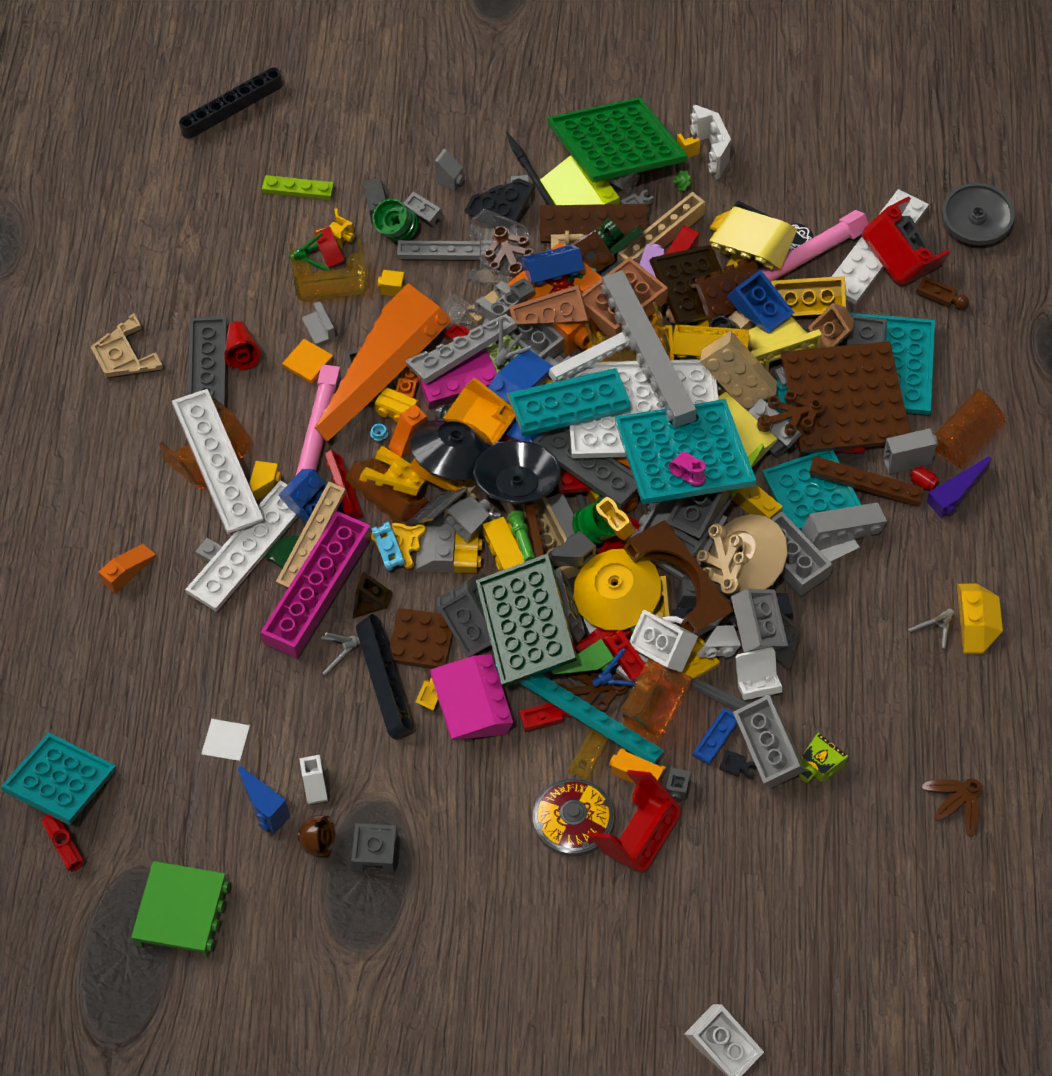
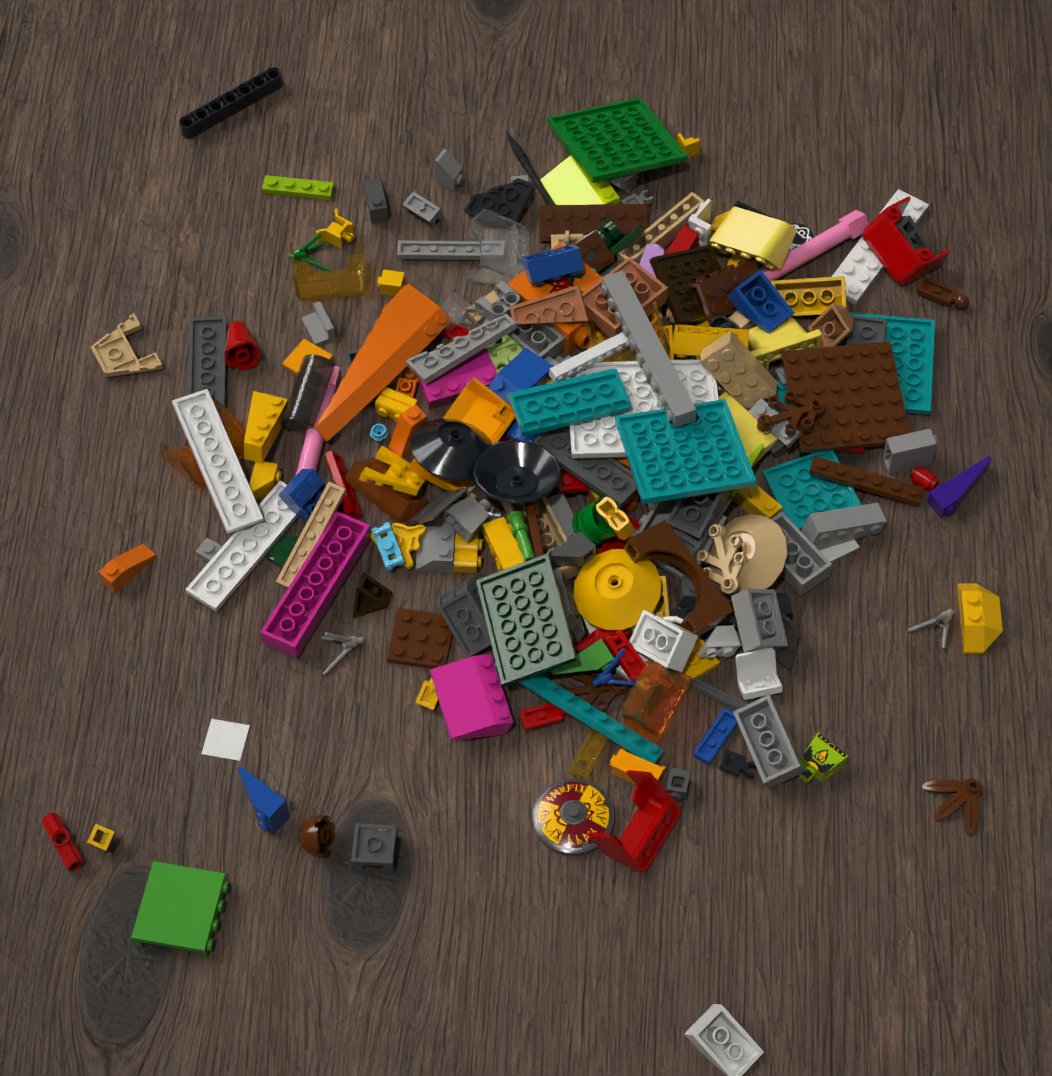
(58, 778): teal plate -> none
(101, 837): none -> yellow brick
(263, 425): none -> yellow wedge
(307, 393): none -> clear smoke brick
(313, 779): white slope -> none
(329, 248): red slope -> none
(384, 677): black beam -> none
(395, 220): green wheel -> none
(441, 410): dark grey plate -> none
(502, 235): reddish brown plant -> none
(505, 352): light grey plant -> none
(522, 289): dark grey plate -> none
(682, 180): bright green plant -> none
(688, 468): dark pink piece -> none
(699, 222): none -> white bracket
(710, 125): white slope -> none
(969, 428): clear orange slope -> none
(978, 213): dark grey dish -> none

